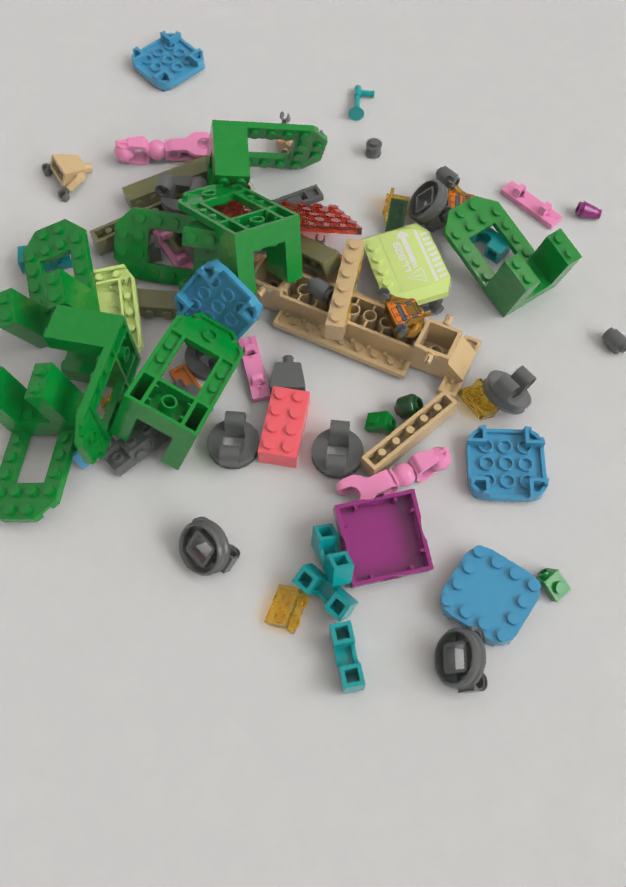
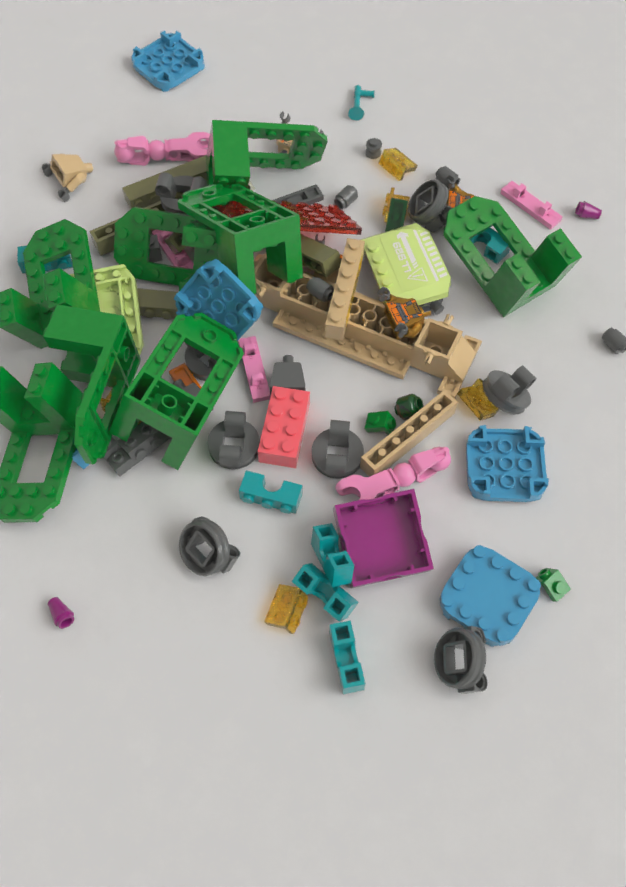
(60, 613): none -> magenta cone
(285, 499): none -> teal arch
(346, 197): none -> dark grey brick
(396, 163): none -> clear yellow bracket

